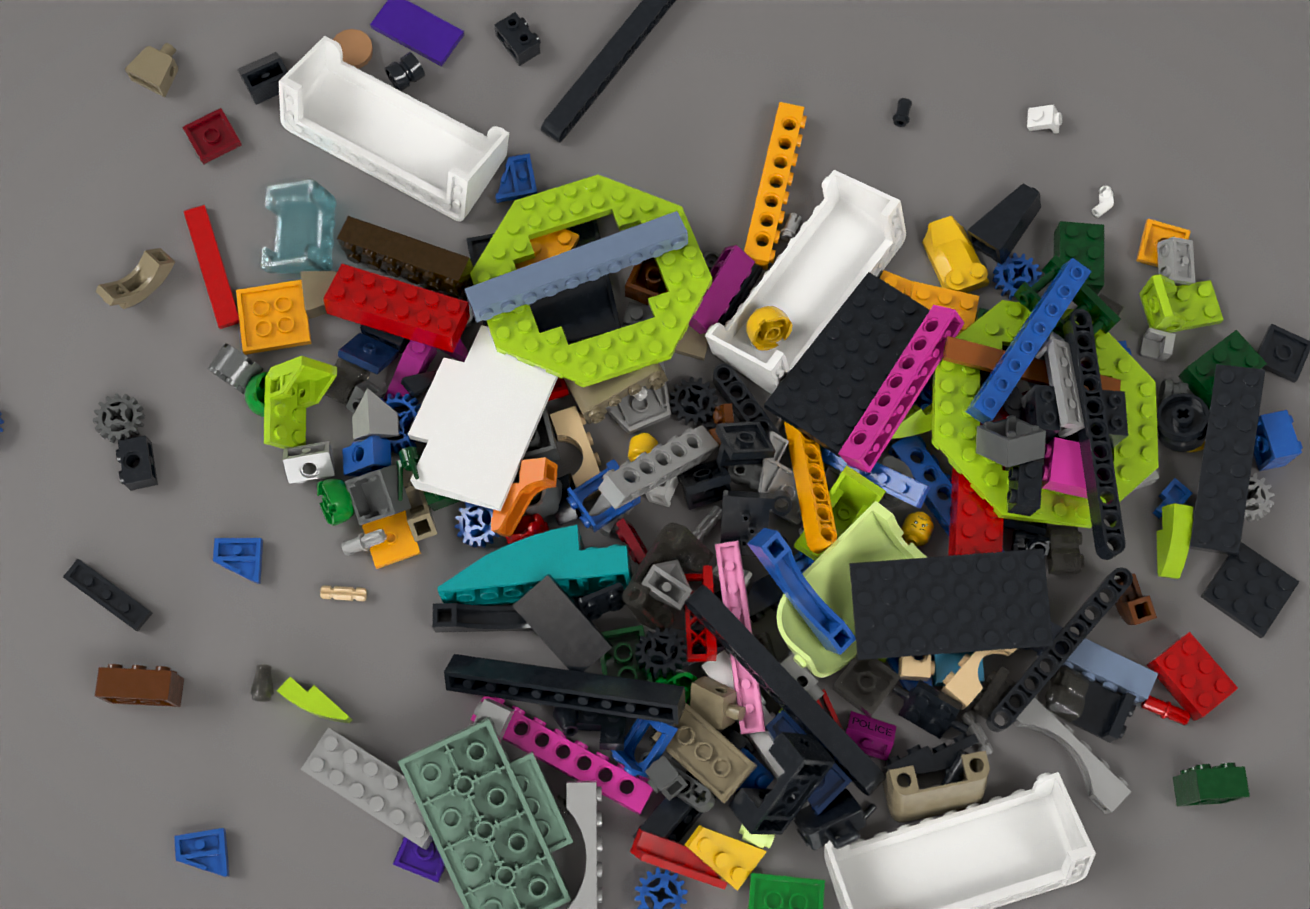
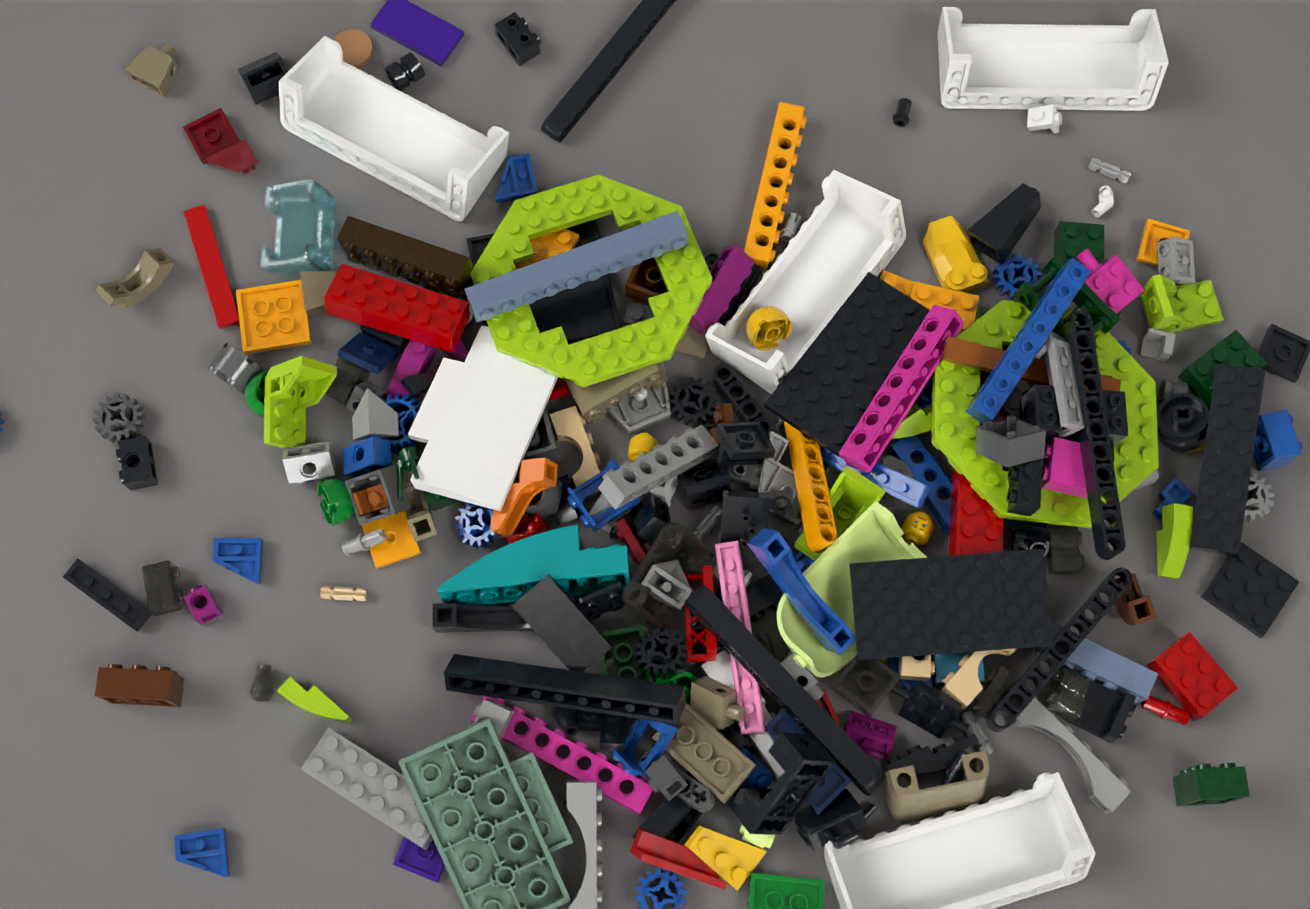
(162, 588): none -> clear smoke brick
(207, 613): none -> magenta brick
(235, 158): none -> dark red slope
(370, 499): none -> dark orange bracket
(650, 518): none -> black brick
(1050, 64): none -> white windscreen
(1109, 170): none -> light grey axle
(1110, 280): none -> dark pink brick

